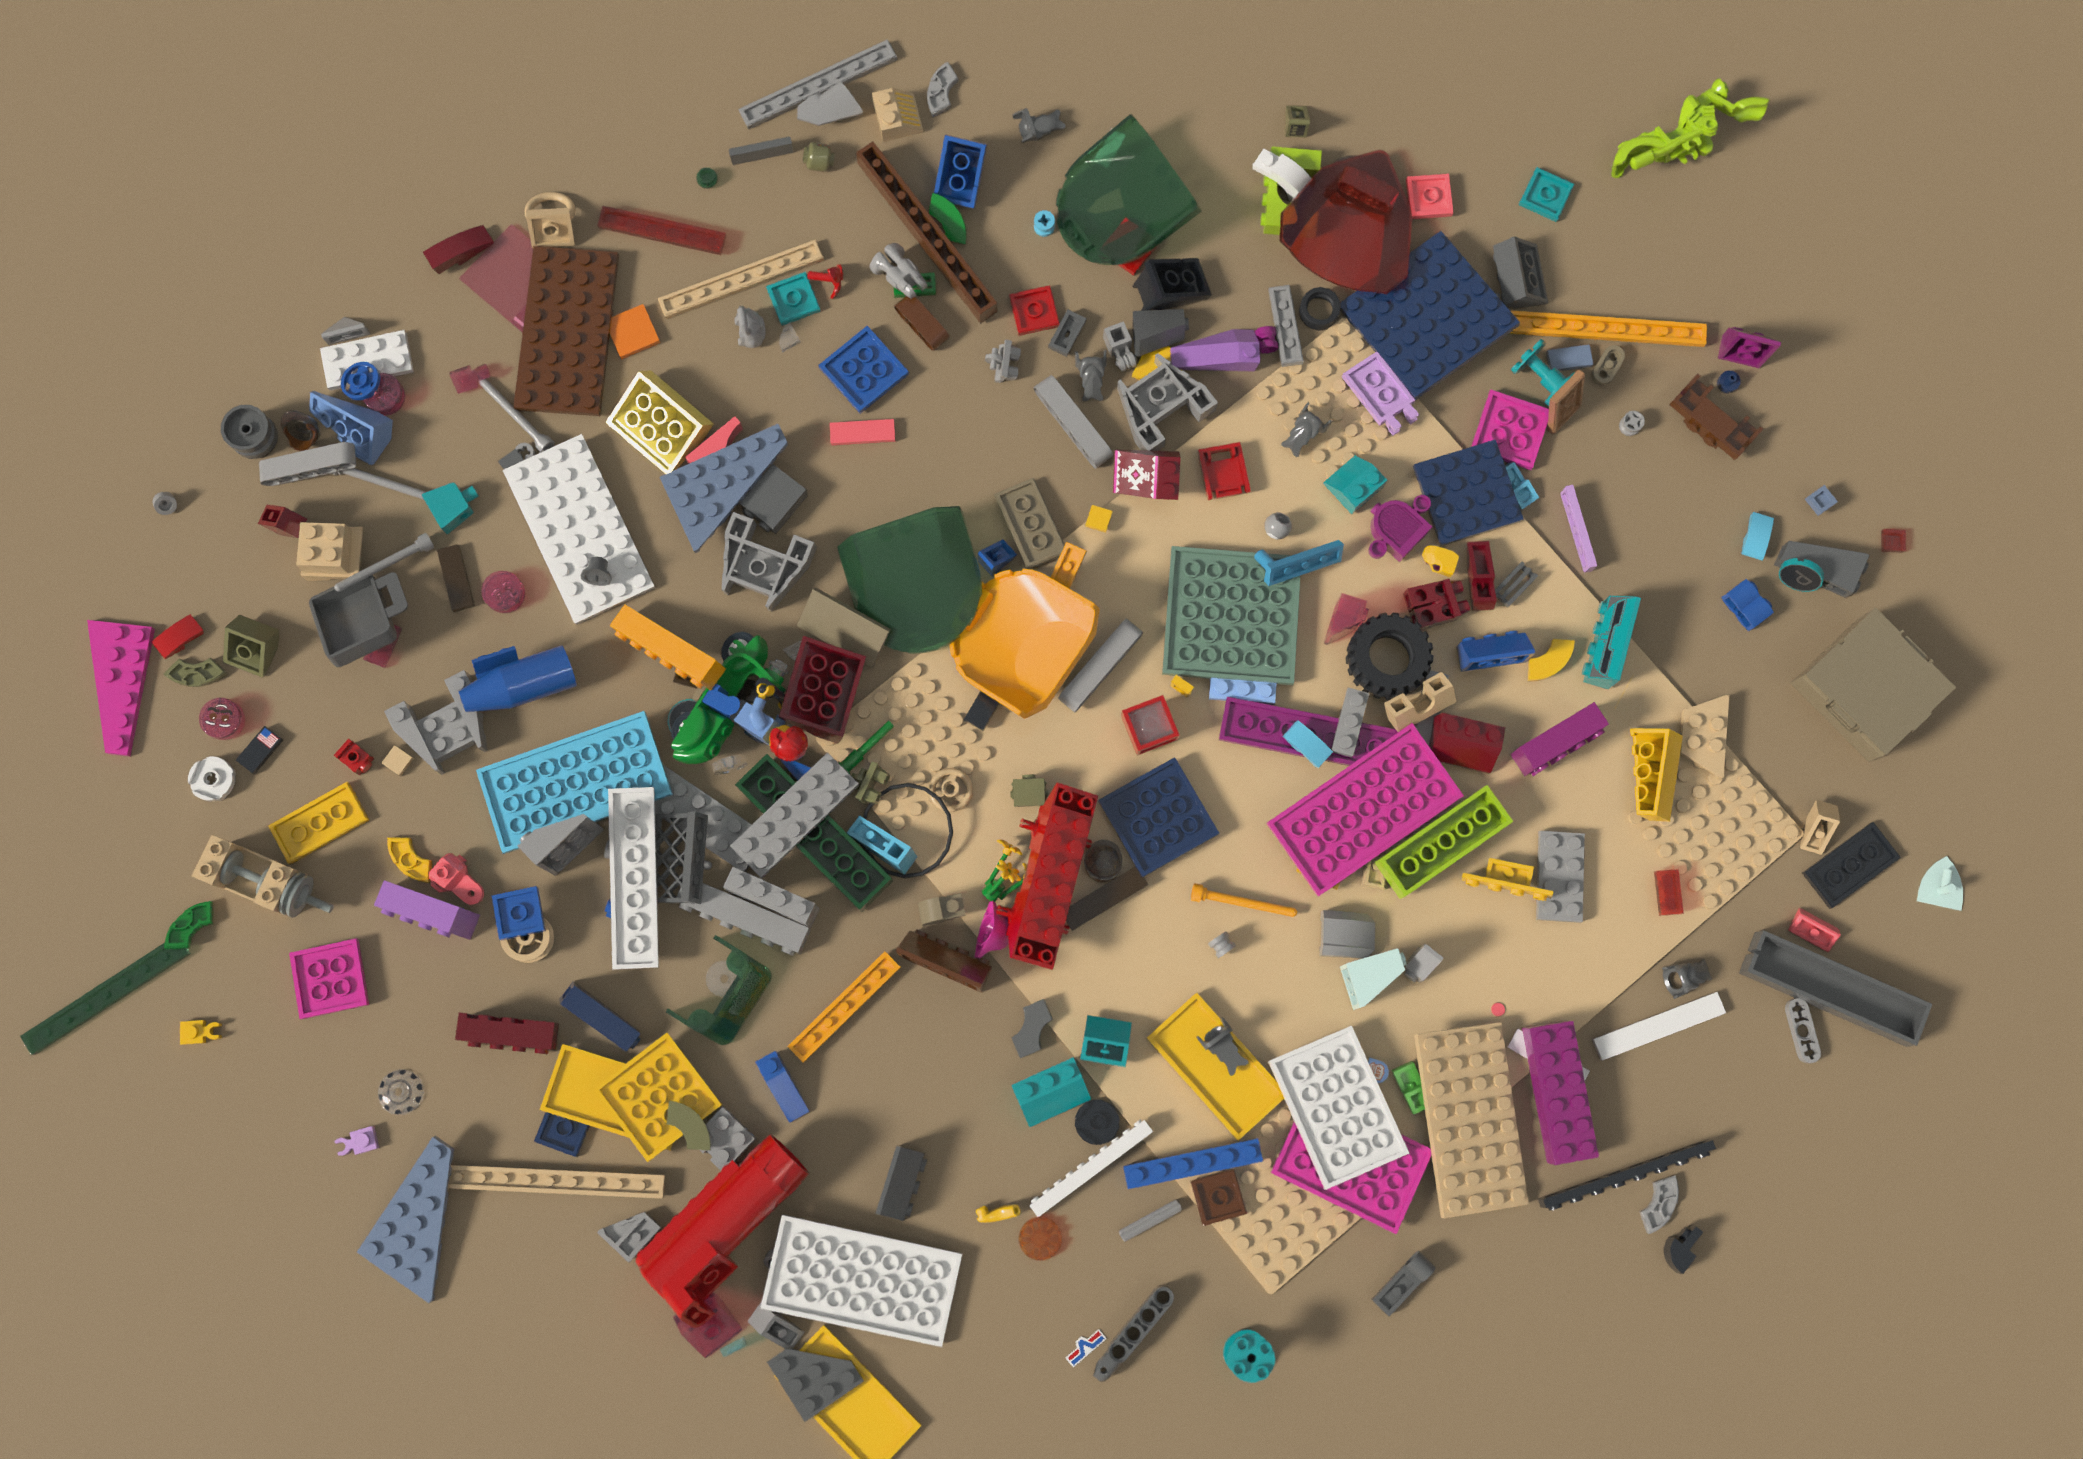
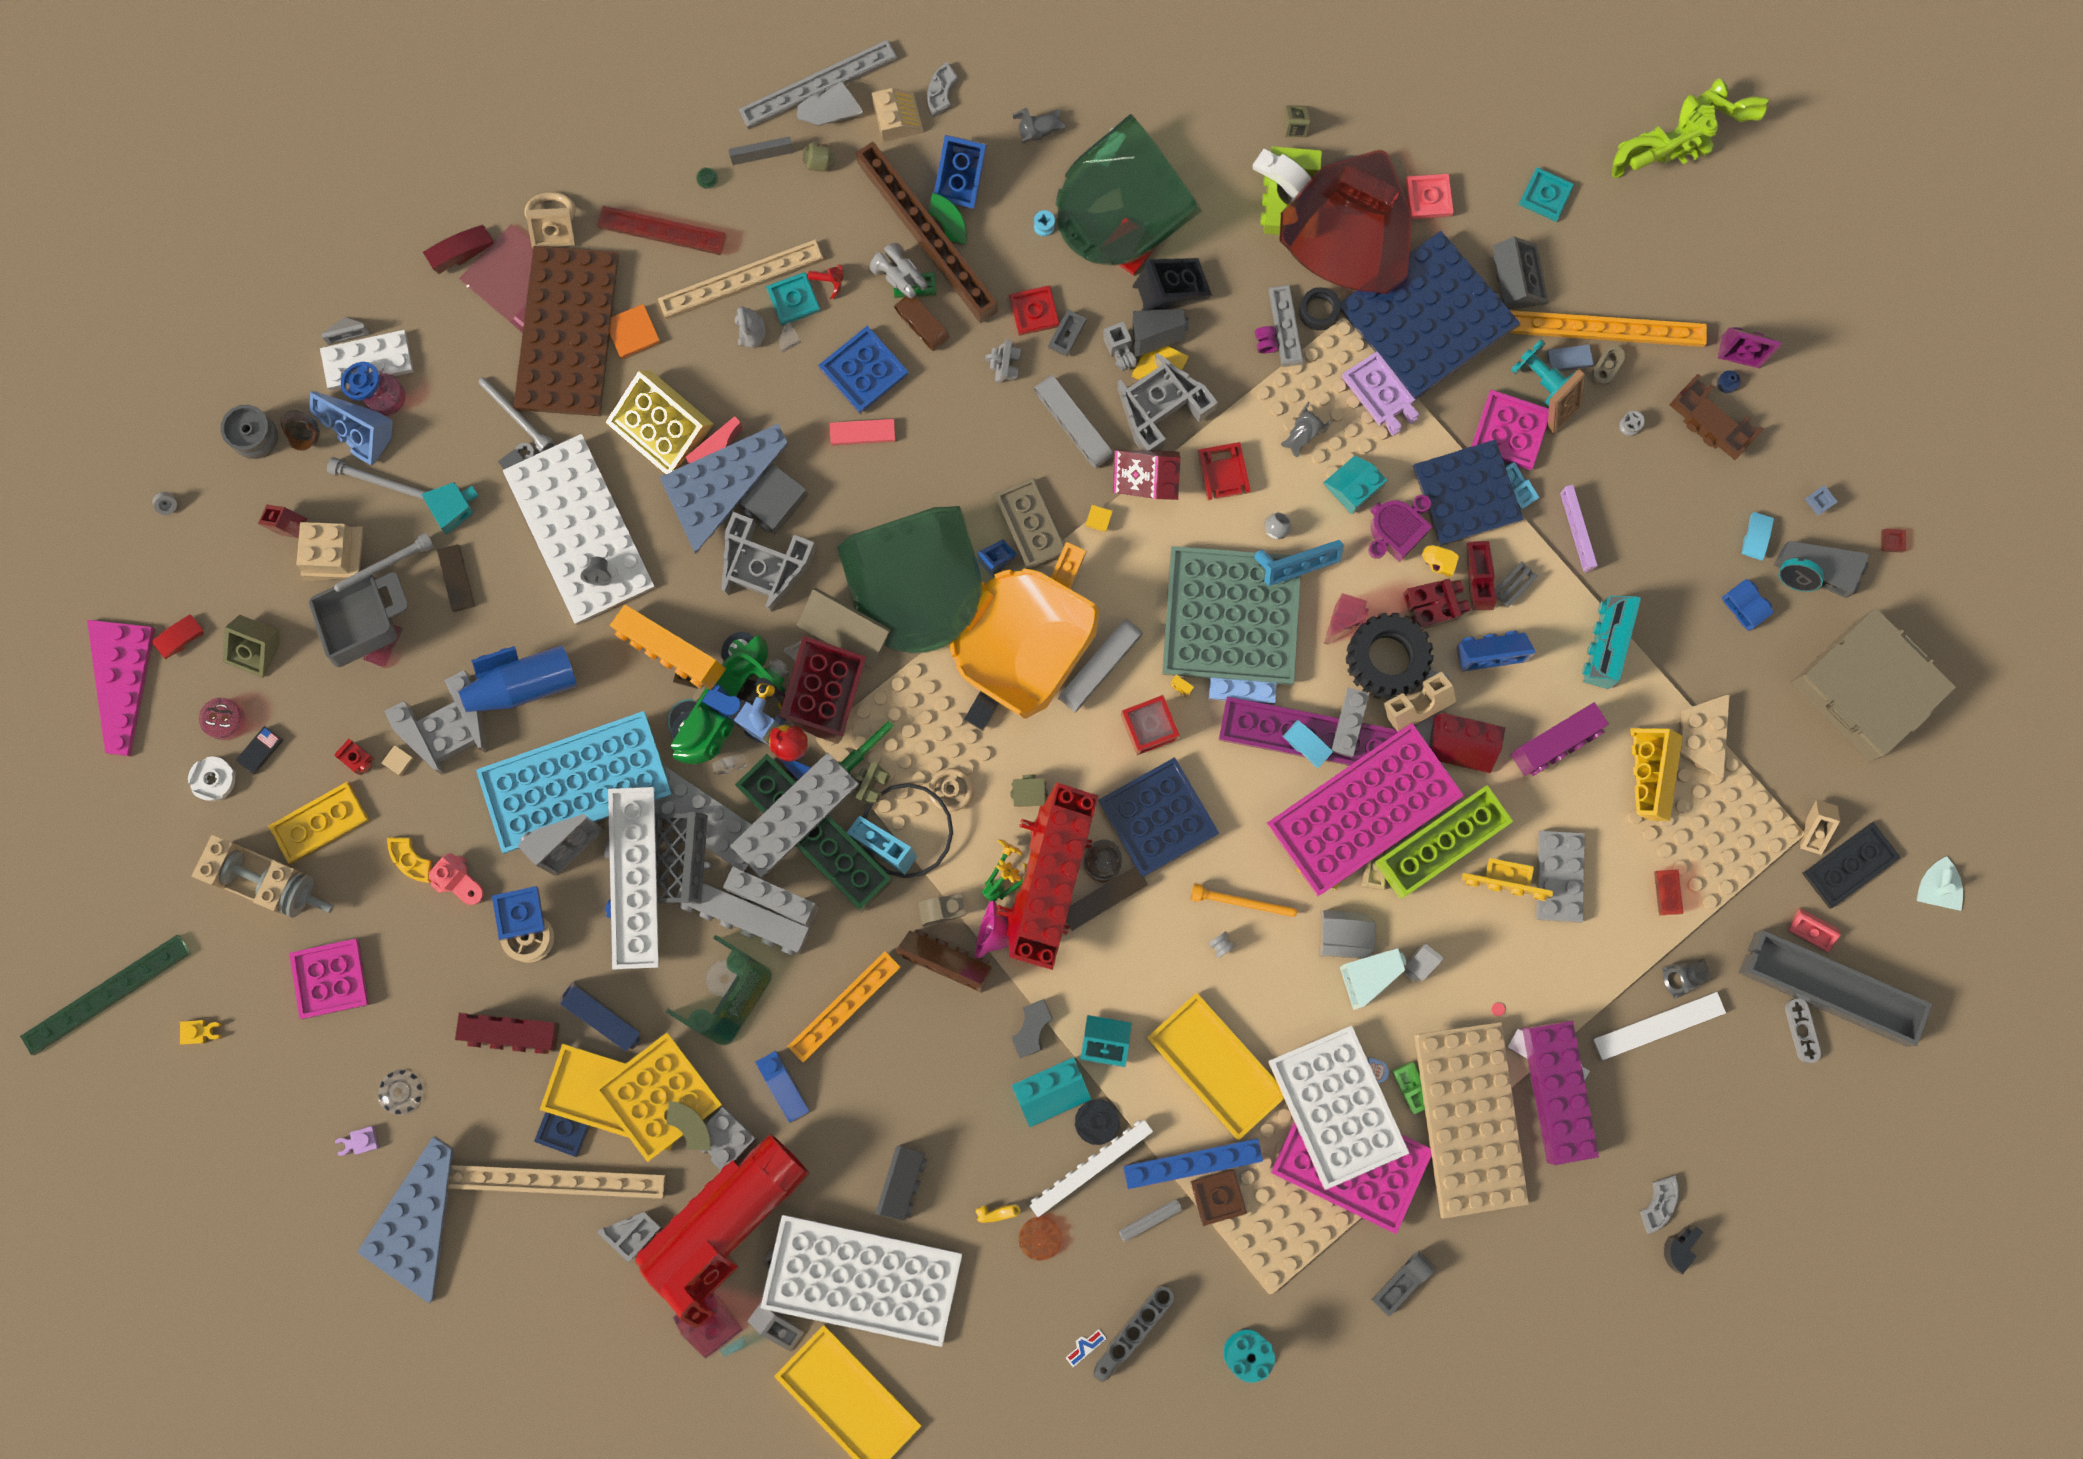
(188, 924): green tile -> none
(195, 674): olive tile -> none
(307, 464): light grey beam -> none
(426, 910): medium lavender wedge -> none
(466, 379): clear pink plate -> none
(503, 592): clear pink head -> none
(813, 1379): dark grey plate -> none
(1091, 371): dark grey hair -> none
(1220, 352): medium lavender wedge -> none
(1220, 1042): dark grey hair -> none
(1552, 661): yellow tile -> none
(1618, 1178): black plate -> none

